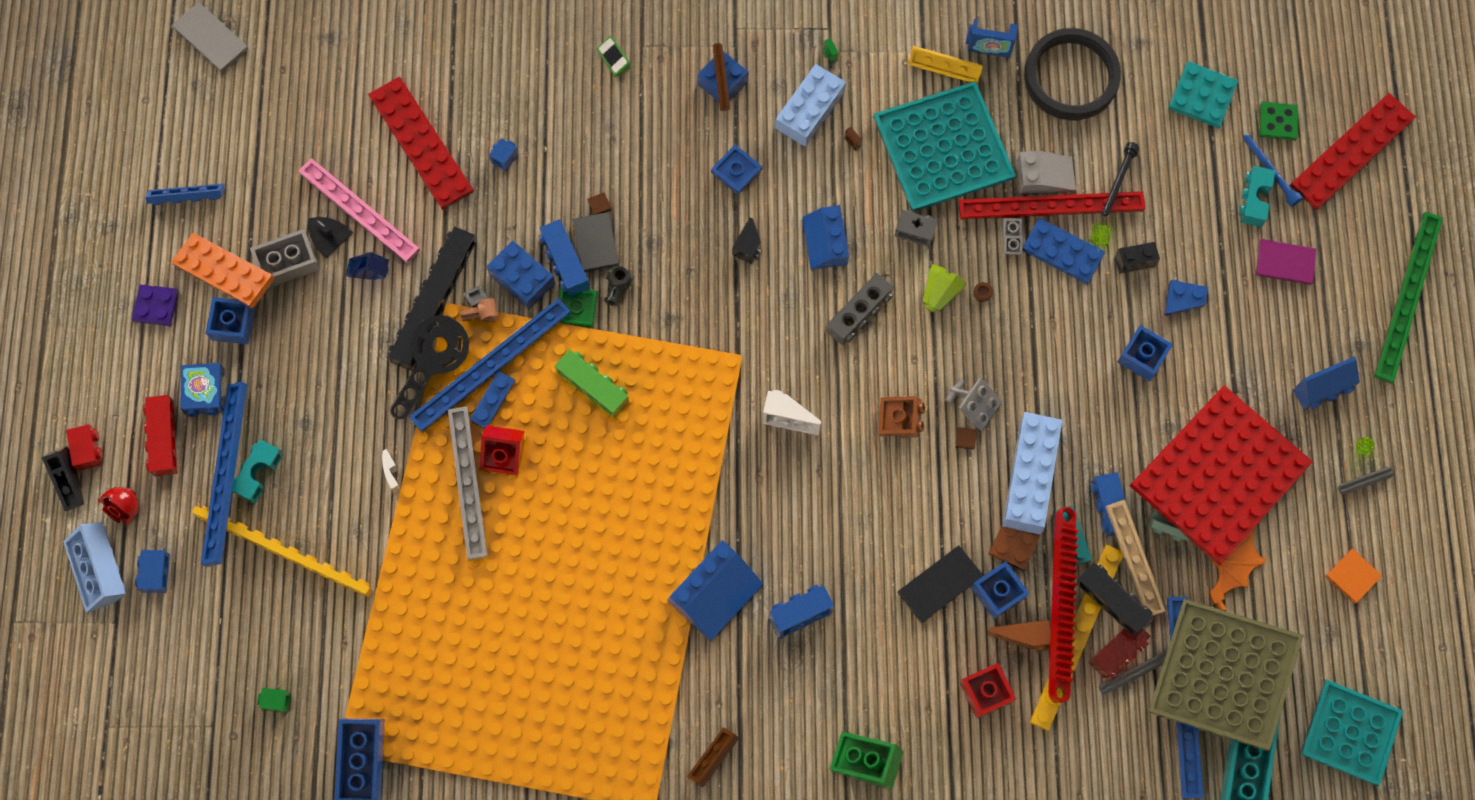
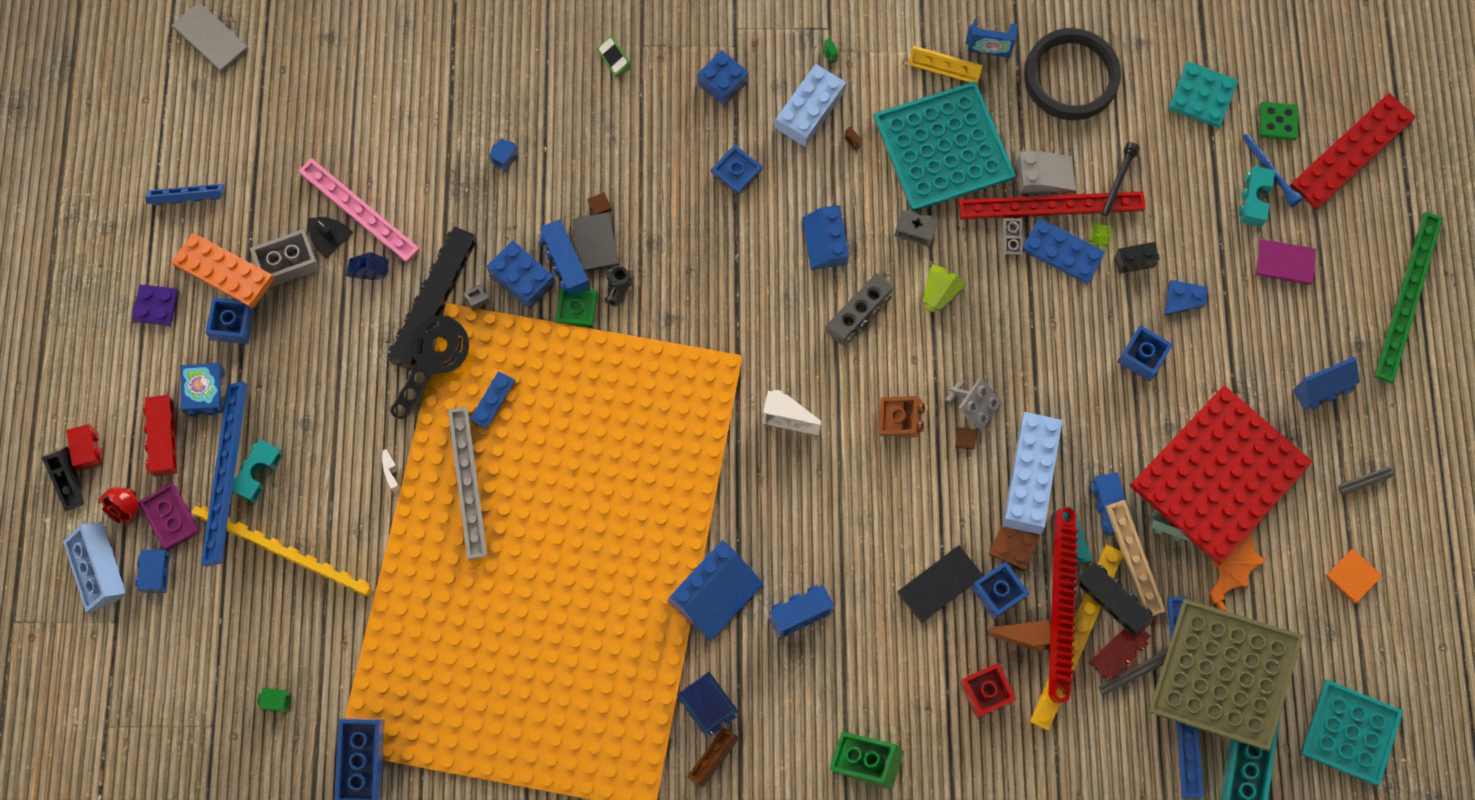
(169, 516): none -> magenta tile
(421, 143): red plate -> none
(485, 311): nougat axle -> none
(490, 365): blue plate -> none
(501, 450): red slope -> none
(592, 383): bright green brick -> none
(707, 704): none -> clear blue brick
(721, 77): reddish brown axle -> none
(748, 243): black slope -> none
(982, 292): reddish brown tile -> none
(1370, 446): clear neon green plate -> none

